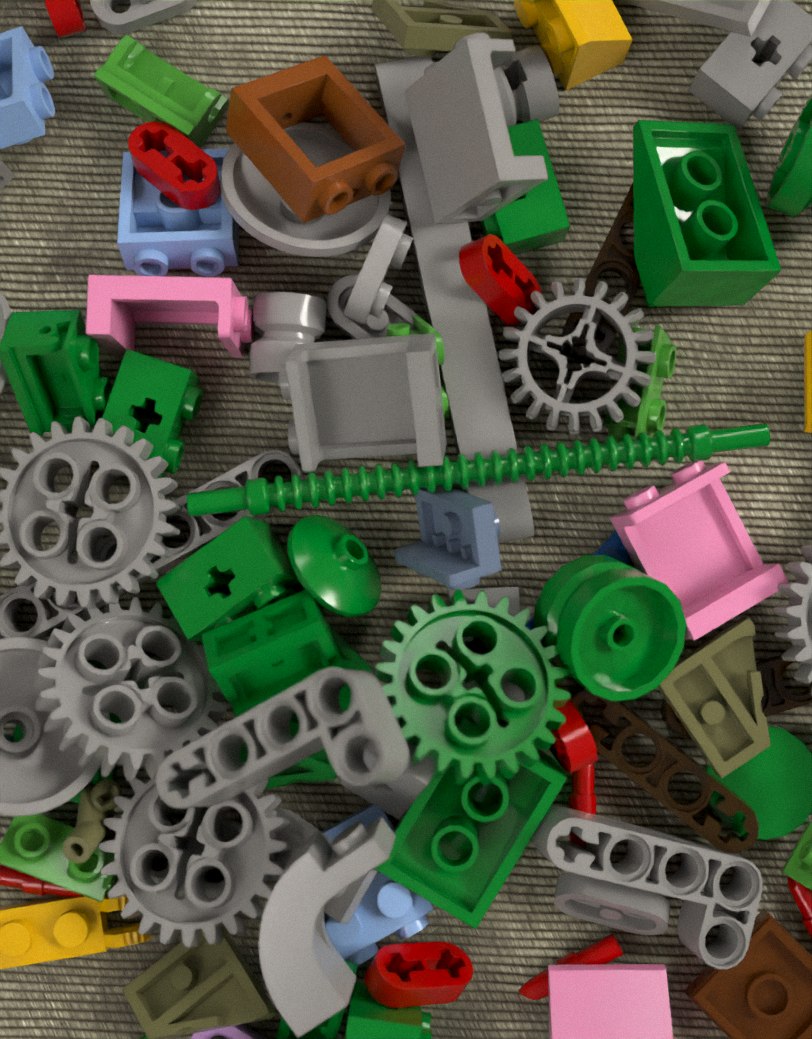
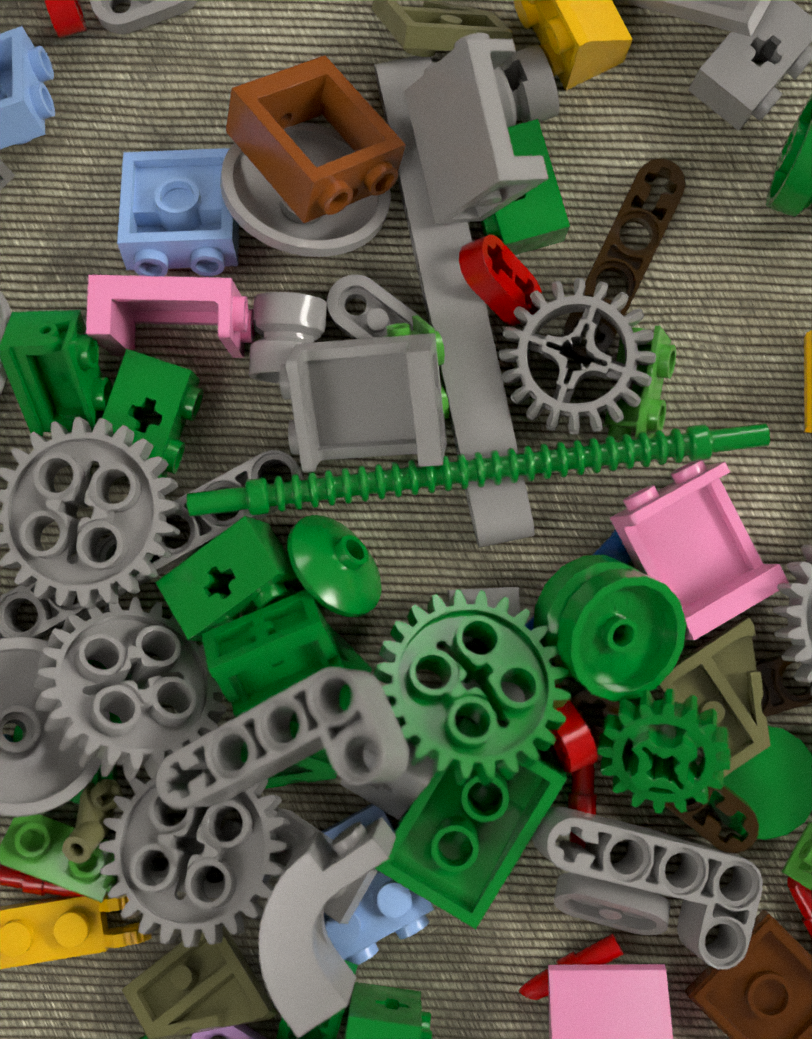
(160, 91): bright green hinge -> none
(181, 158): red beam -> none
(387, 250): light grey plate -> none
(422, 982): red beam -> none
(456, 538): sand blue bracket -> none
(664, 750): none -> green gear
(697, 217): green slope -> none

